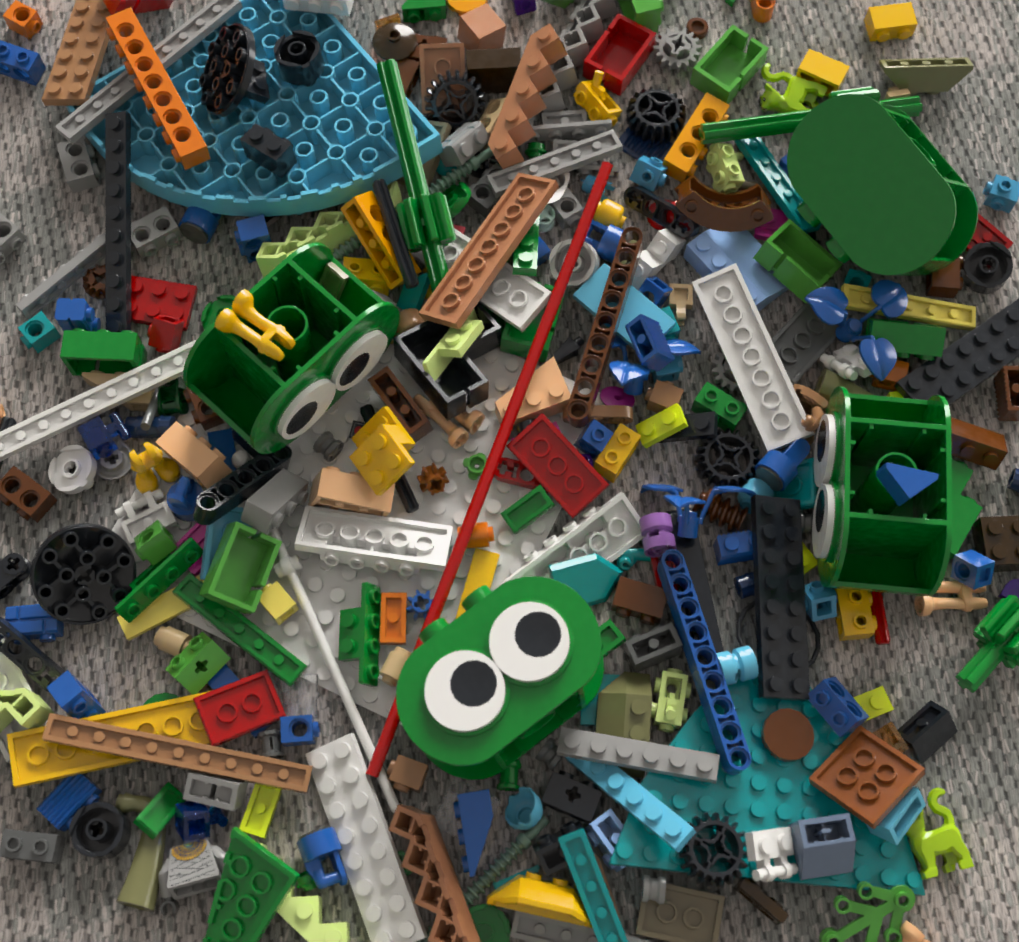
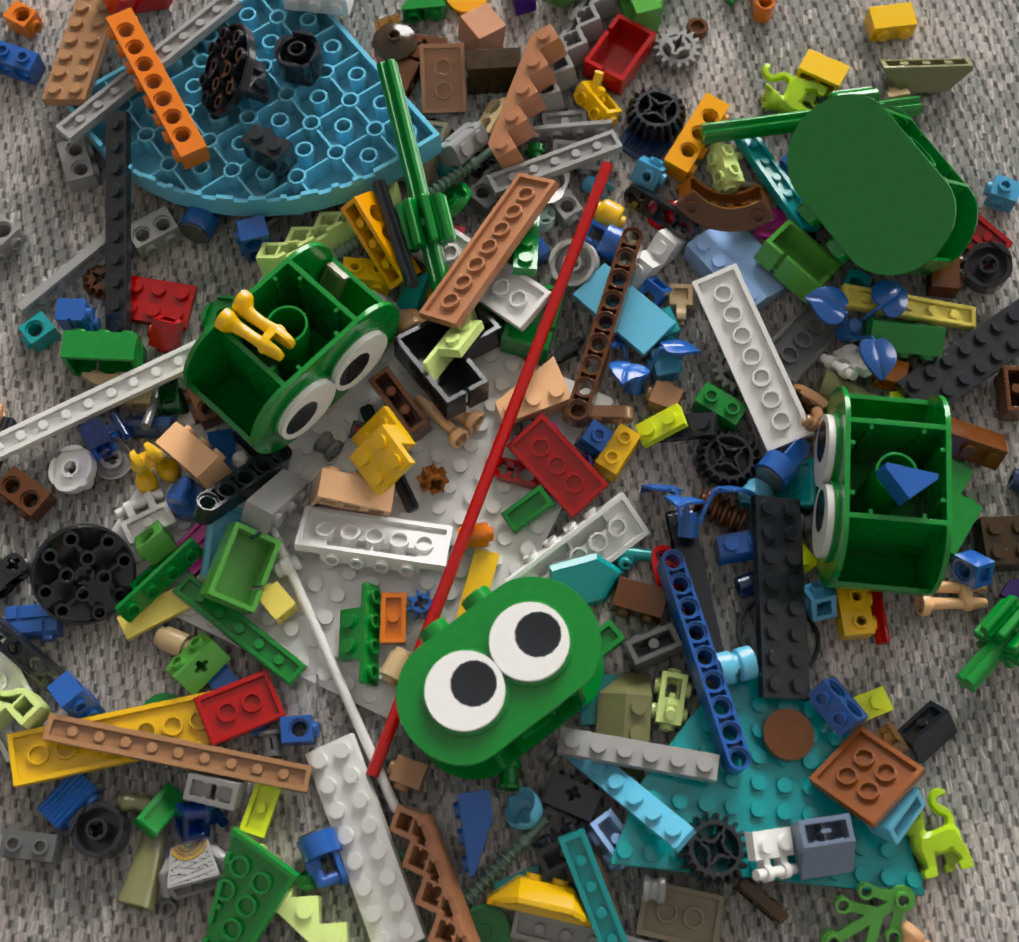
(444, 83): black gear -> none
(469, 463): bright green plate -> none
(615, 396): magenta piece -> none
(649, 342): blue brick -> none
(657, 534): medium lavender wheel -> none
(726, 65): bright green piece -> none

